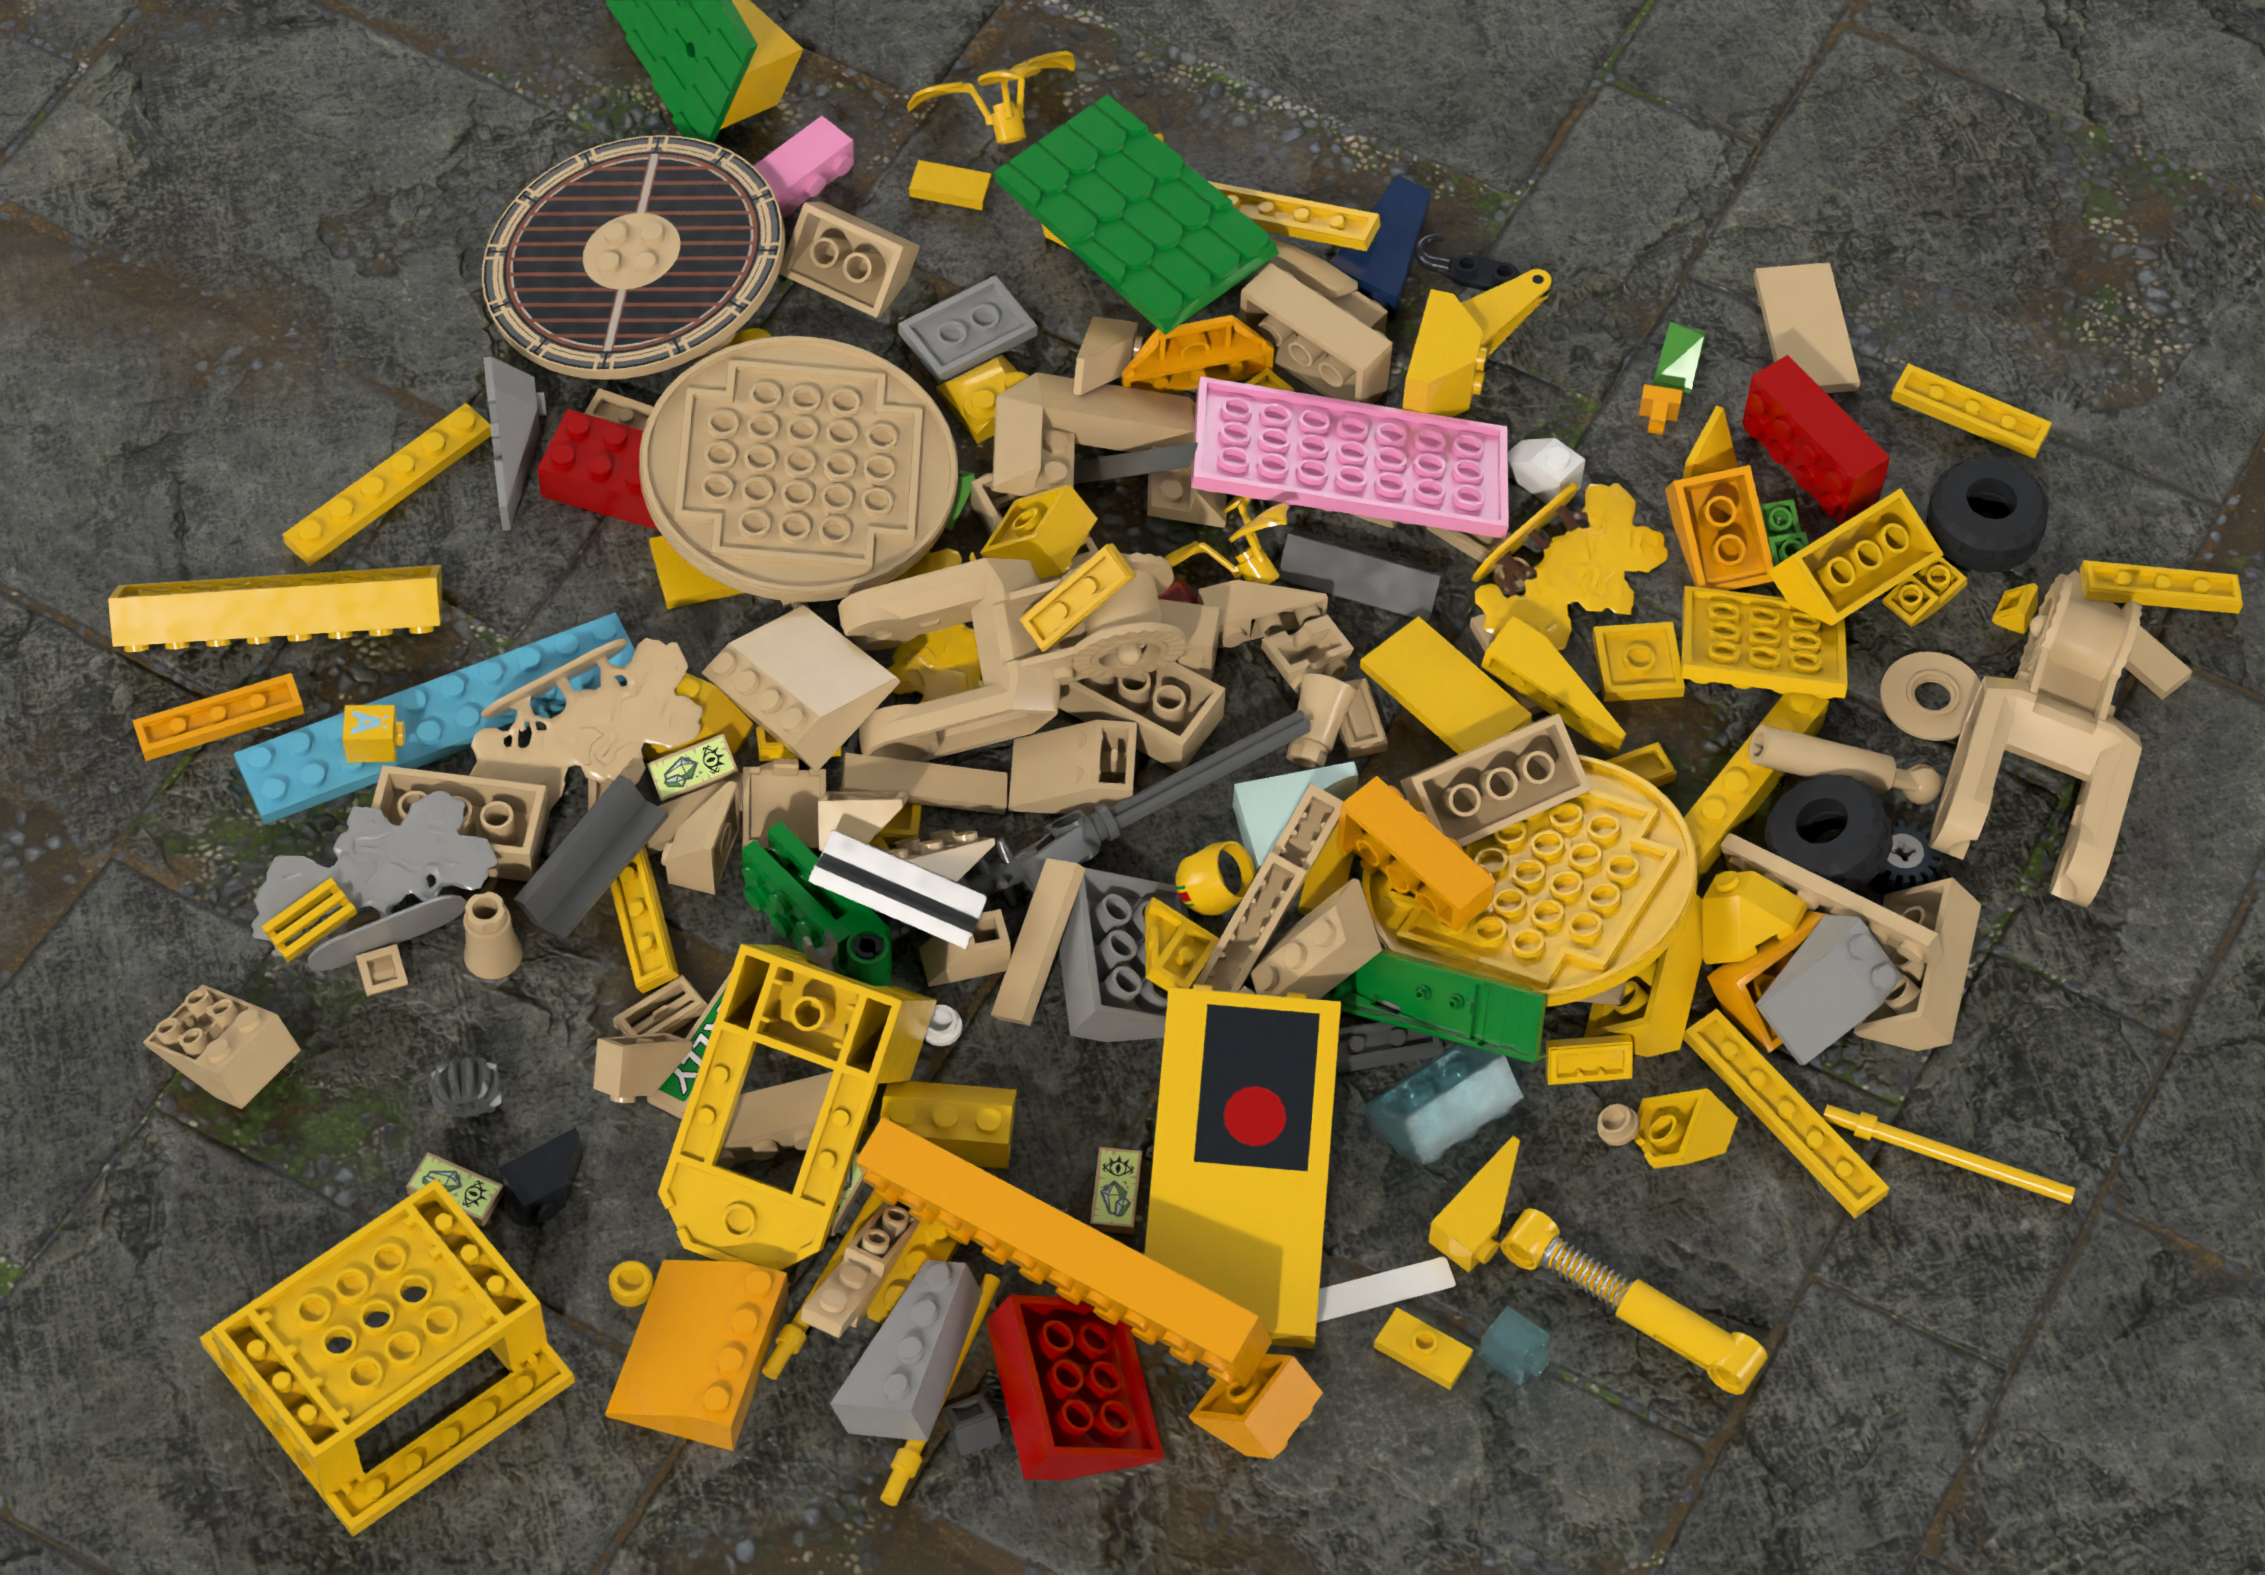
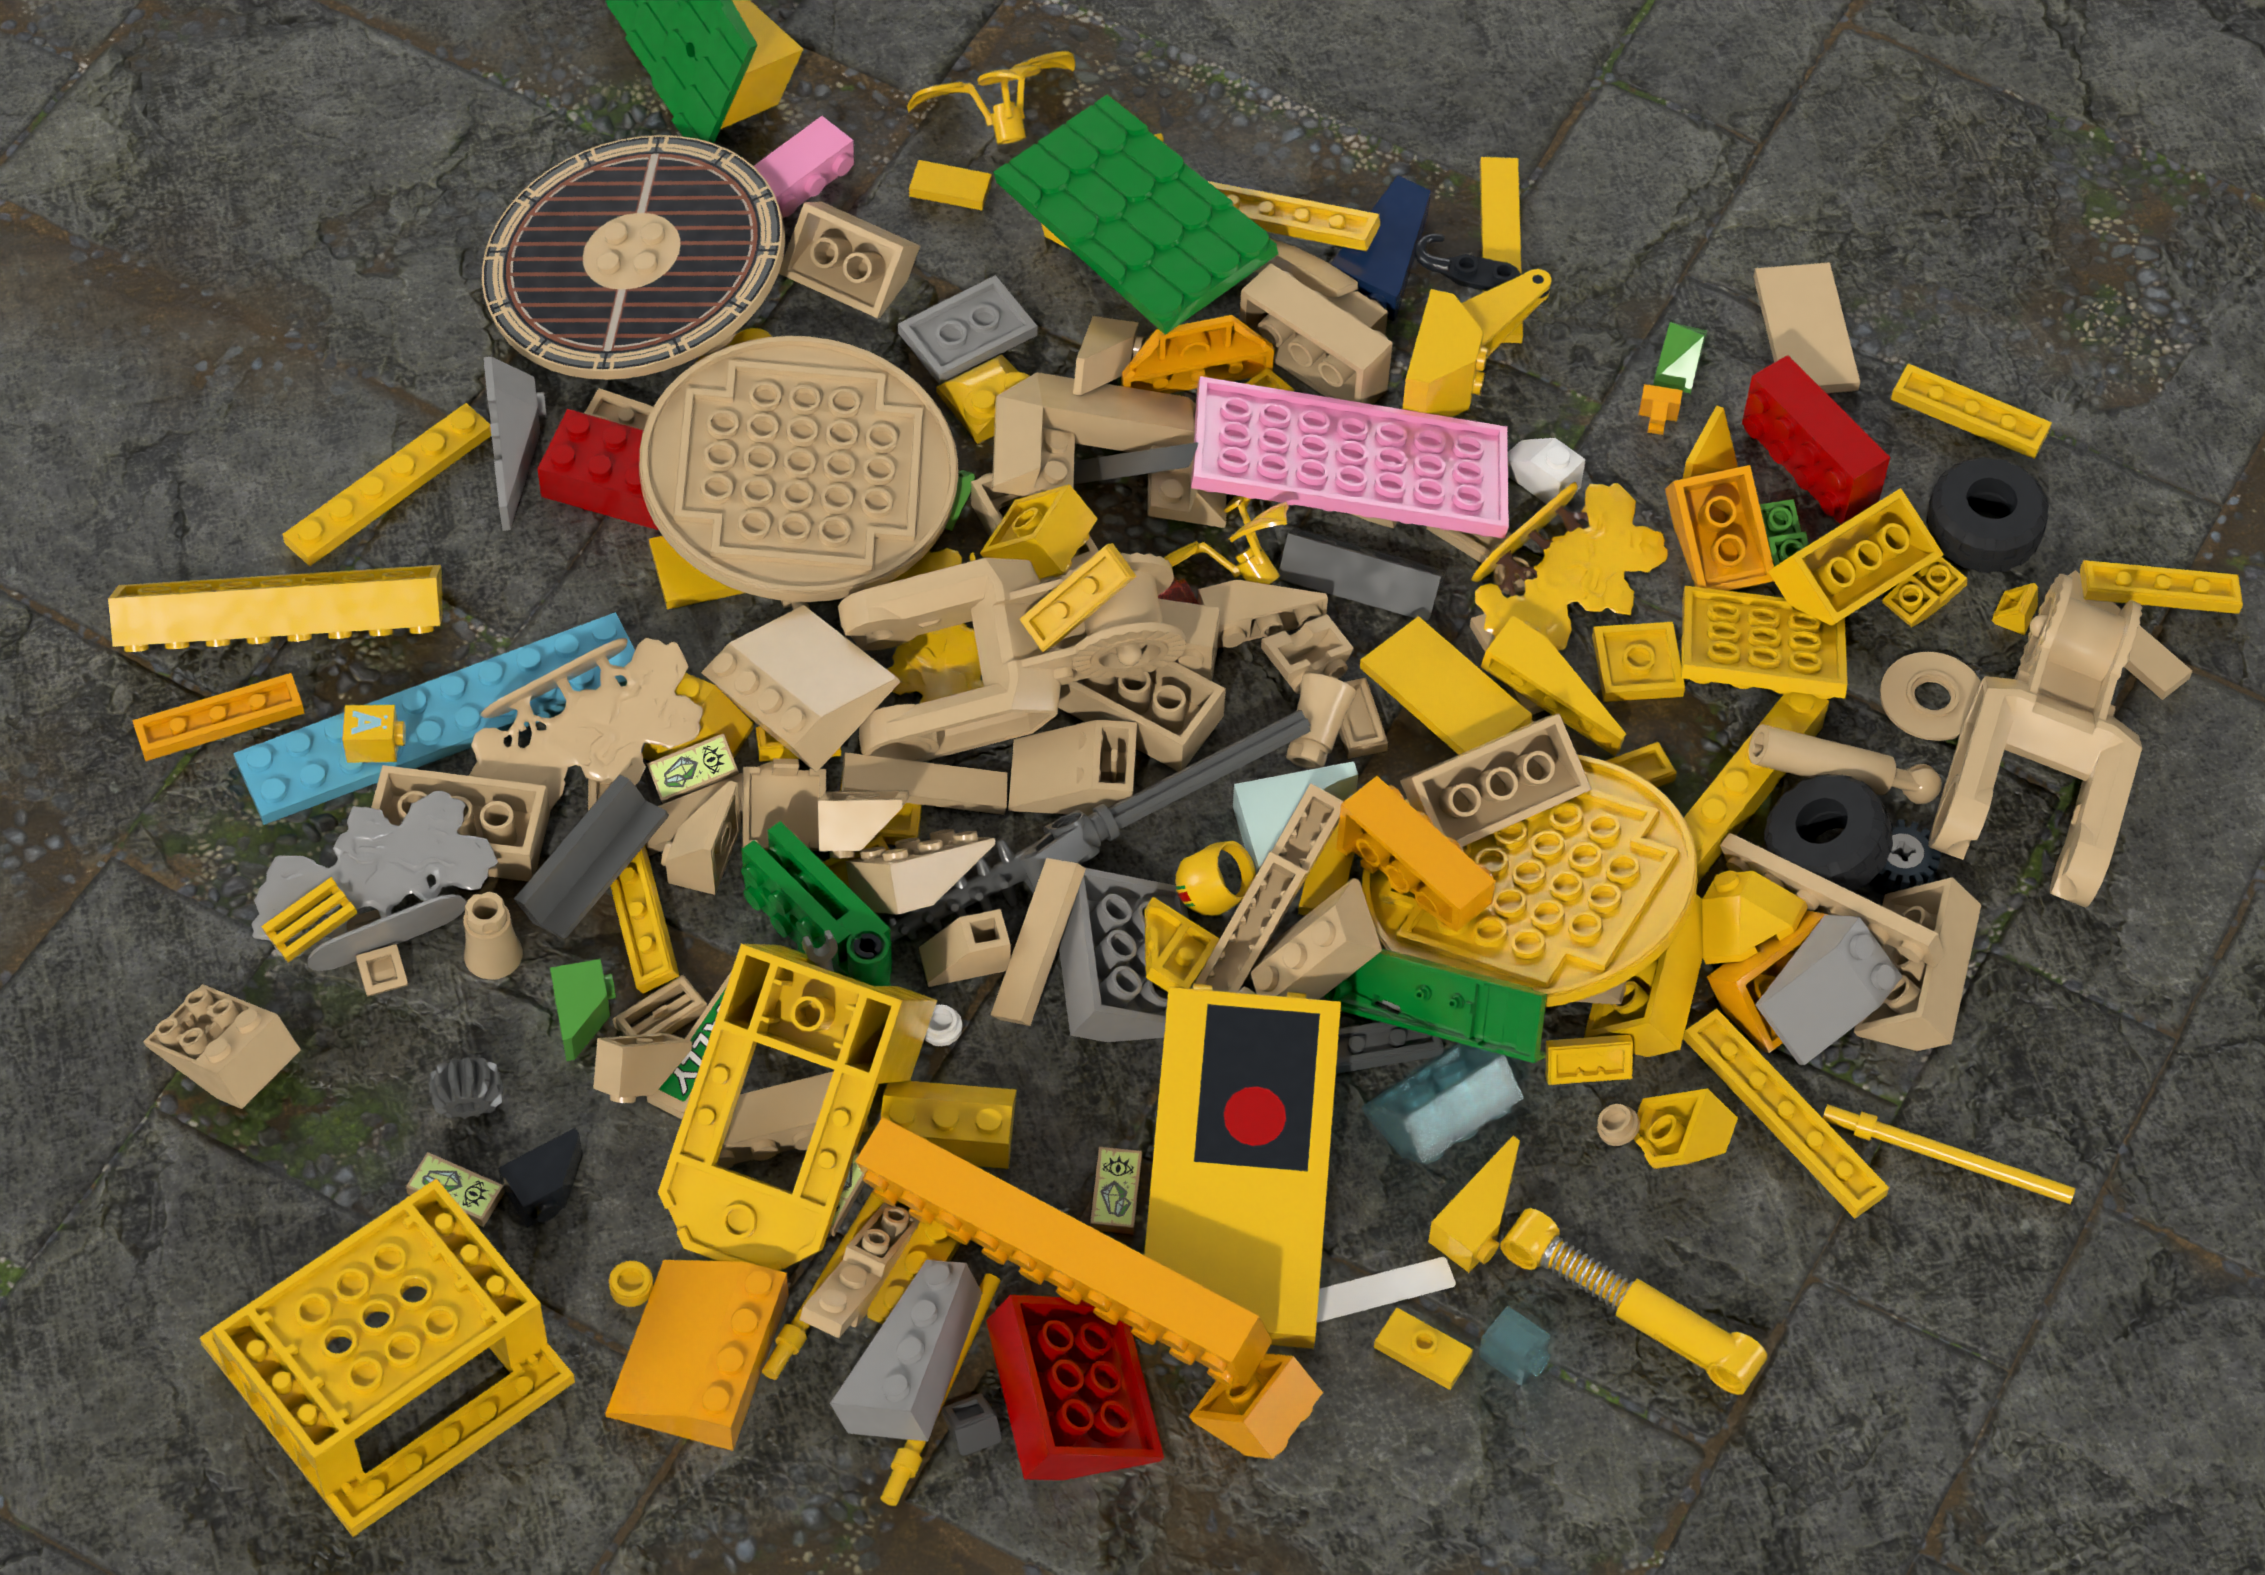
(581, 1002): none -> bright green slope
(898, 888): panel -> none
(1501, 217): none -> yellow tile

